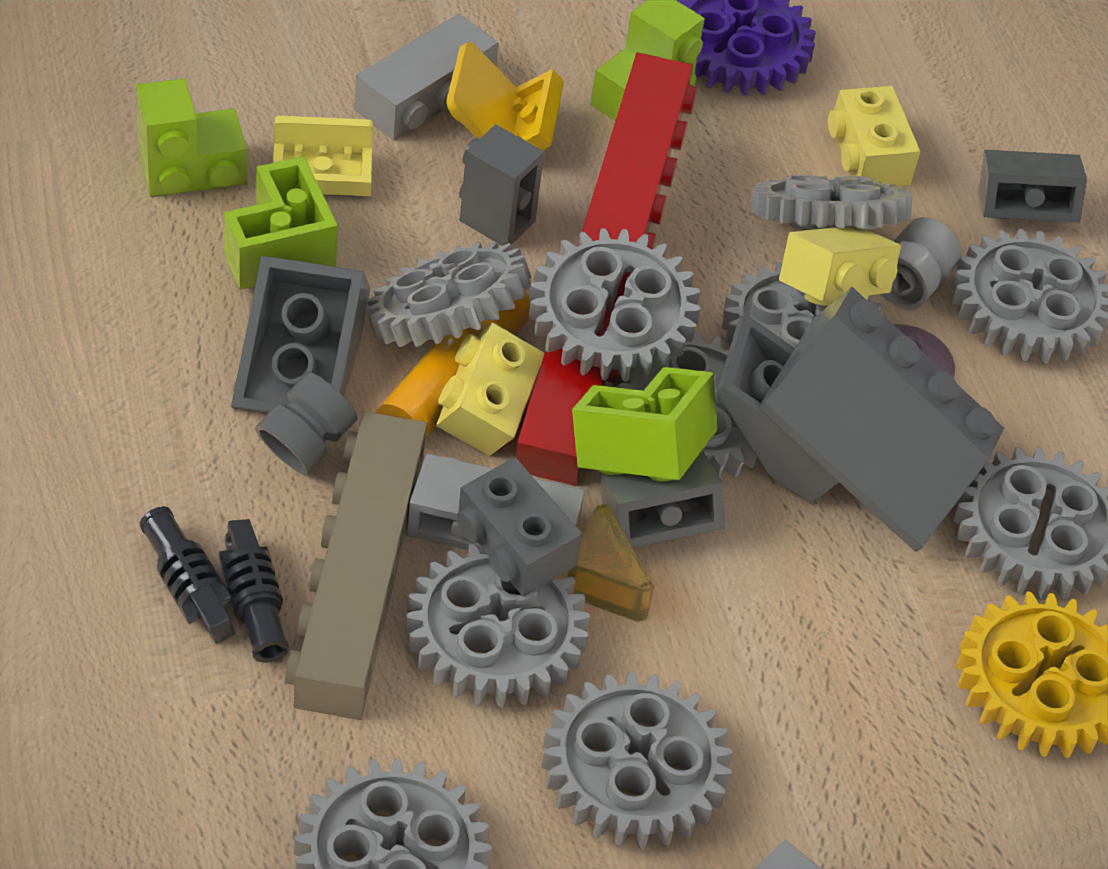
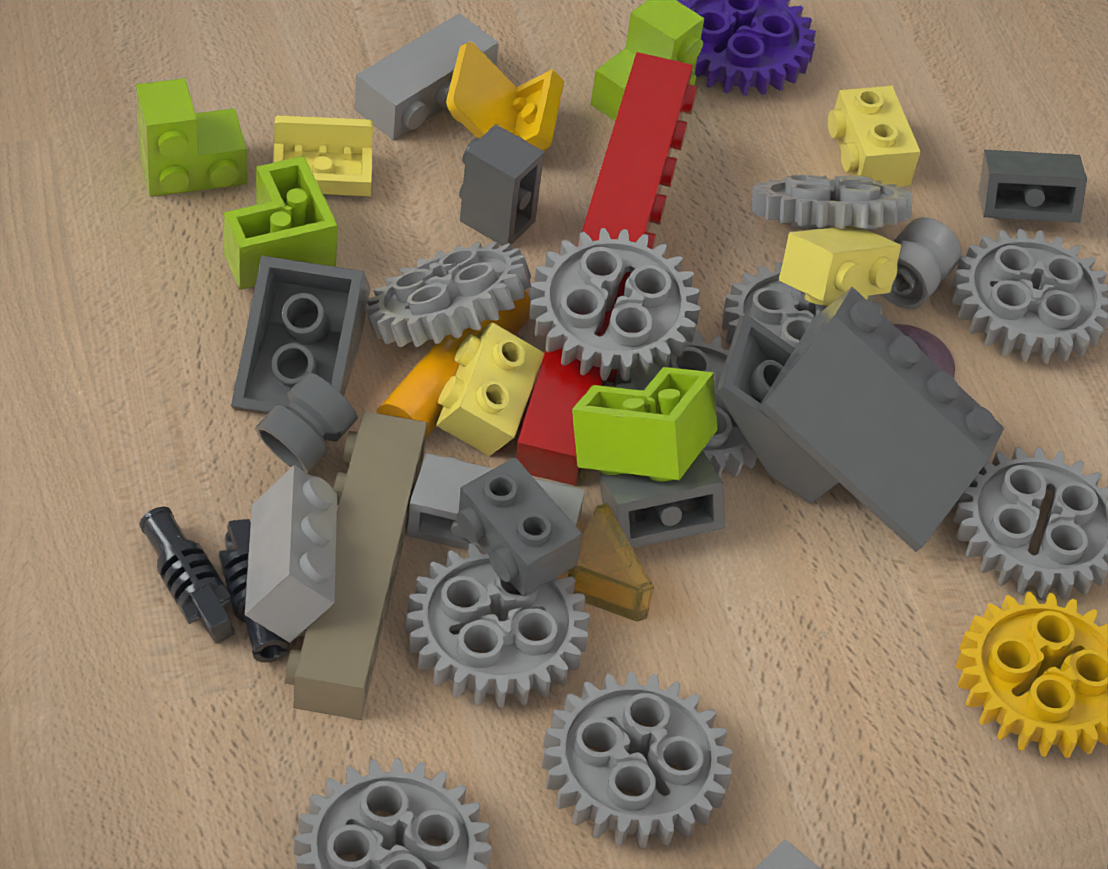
(292, 554): none -> light grey brick

